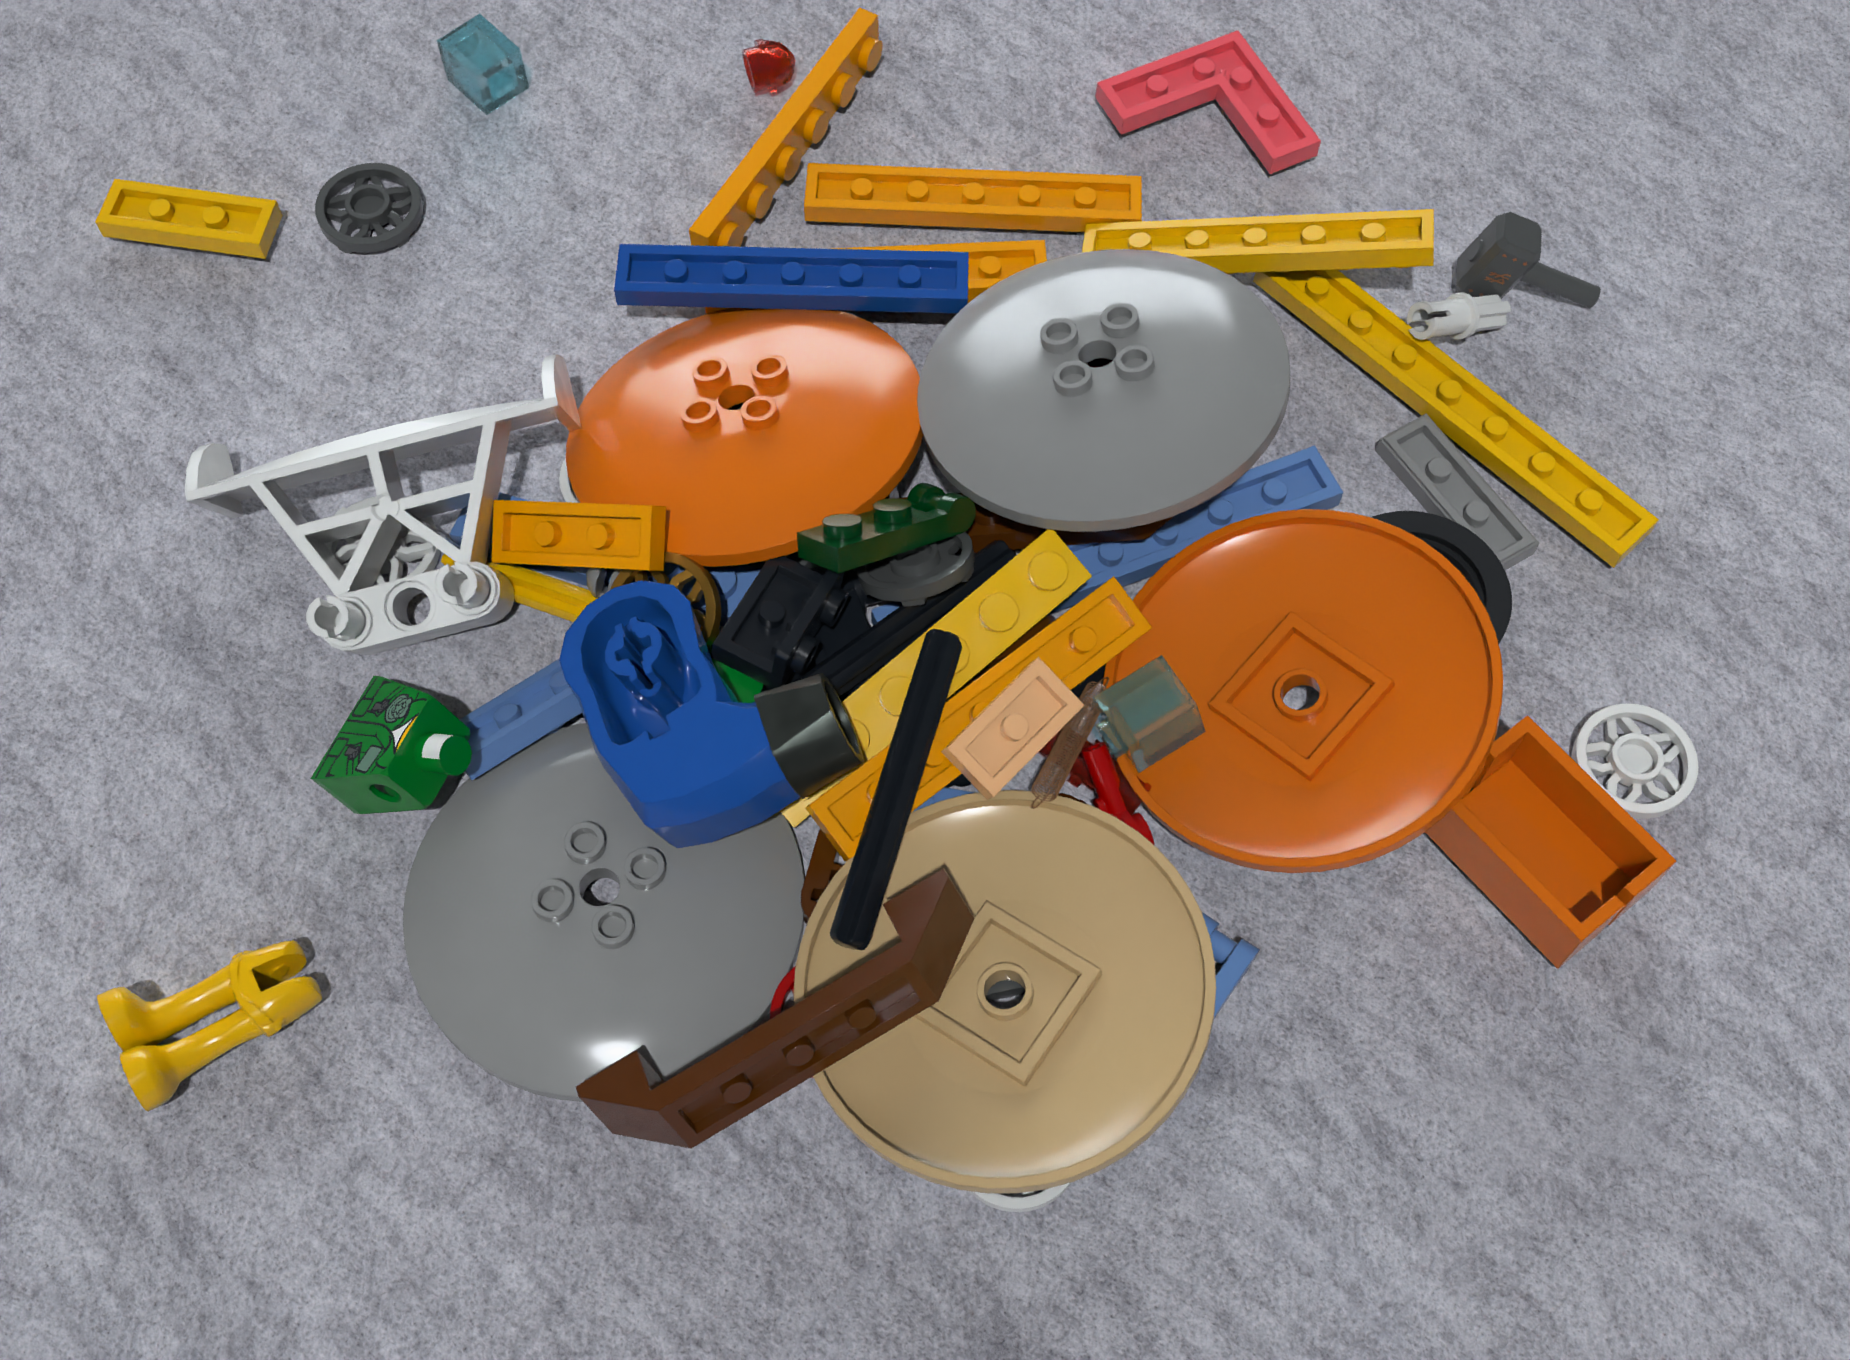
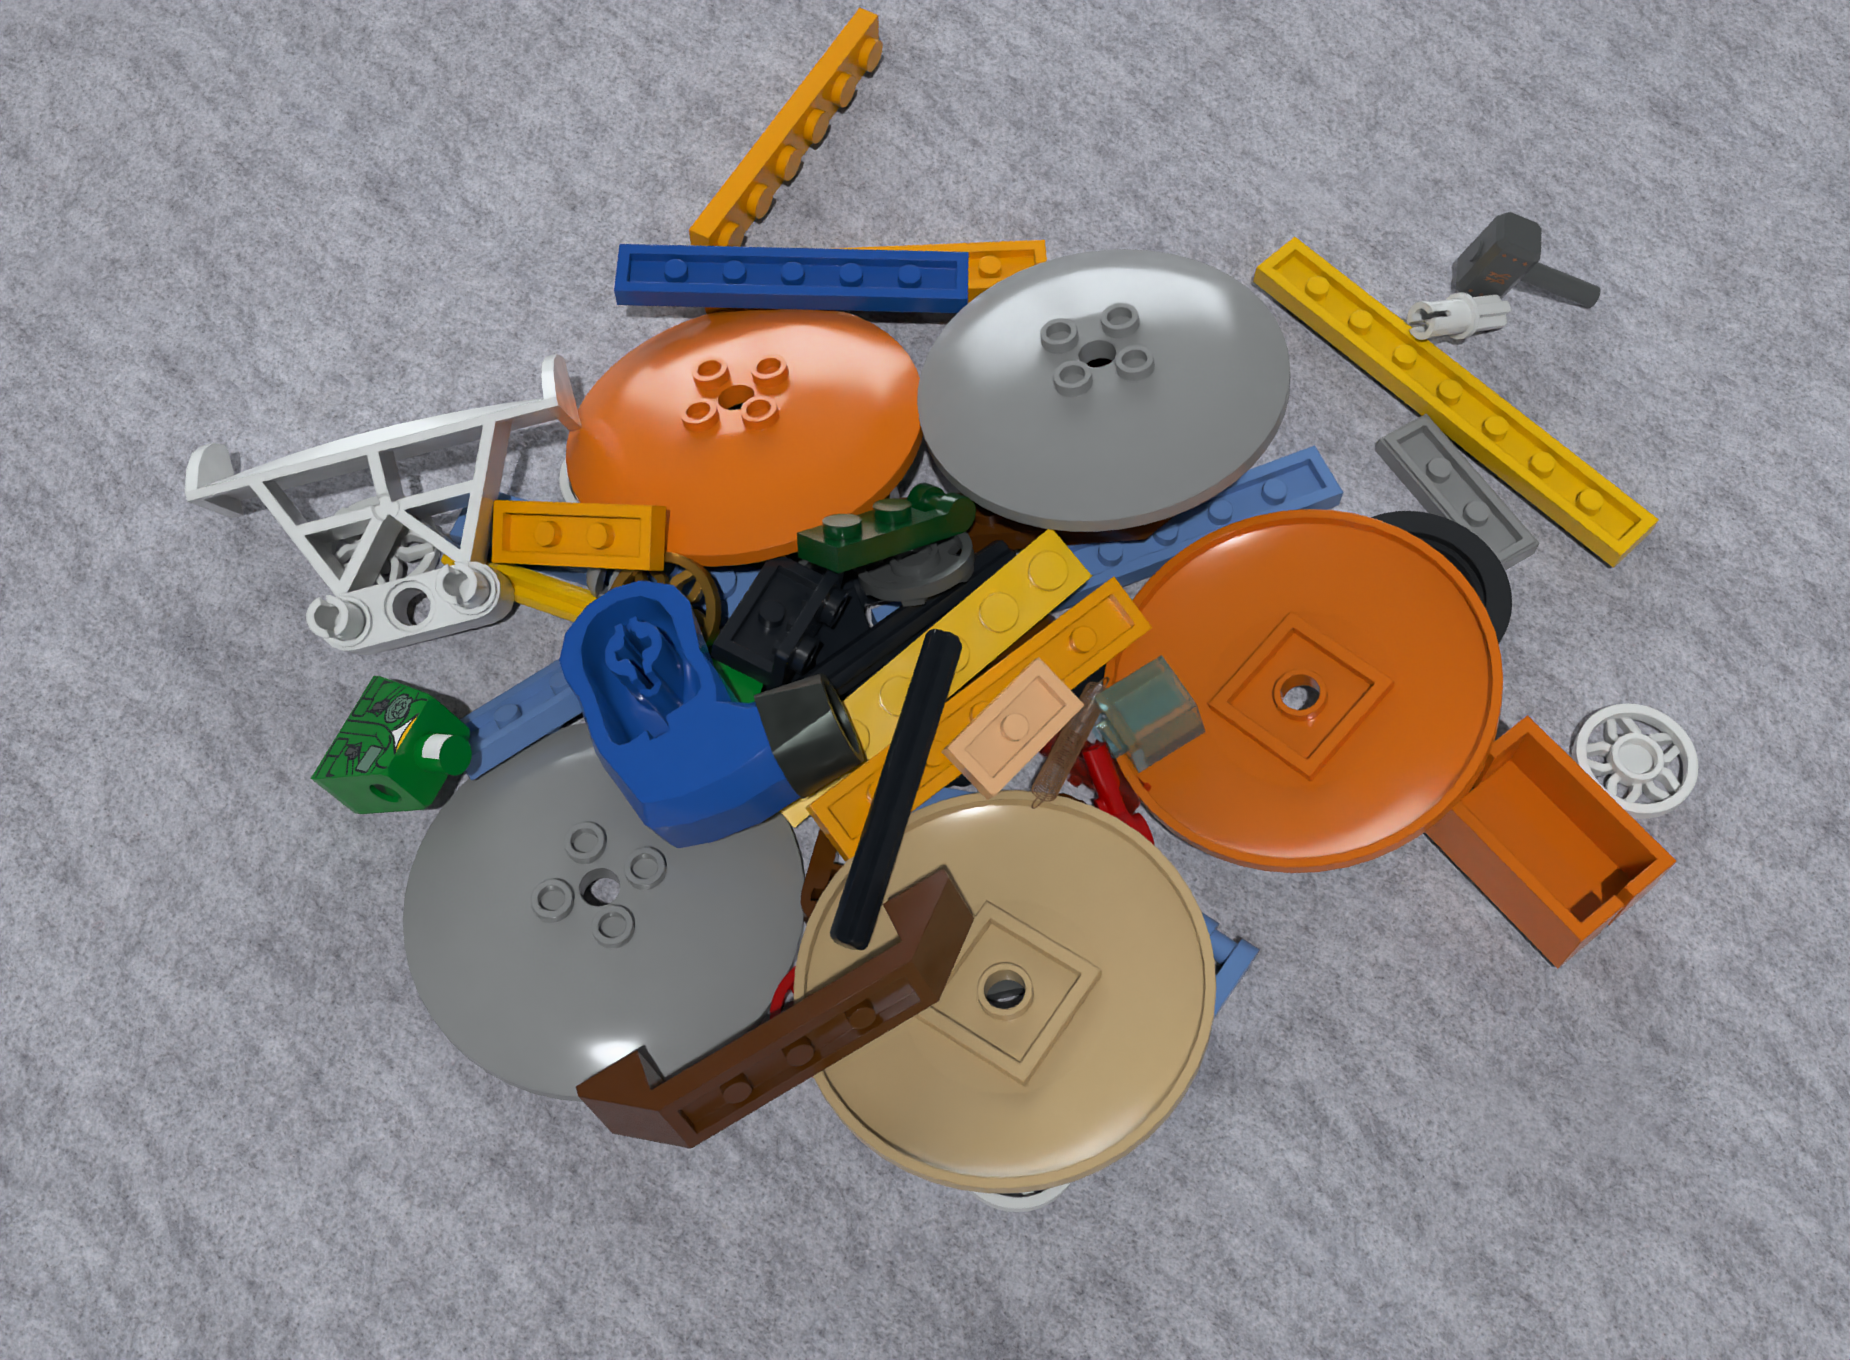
(189, 218): yellow plate -> none
(250, 979): yellow piece -> none
(369, 208): dark grey wheel -> none
(483, 64): clear light blue brick -> none
(768, 65): clear red plate -> none
(969, 197): light orange plate -> none
(1210, 71): coral plate -> none
(1281, 241): yellow plate -> none

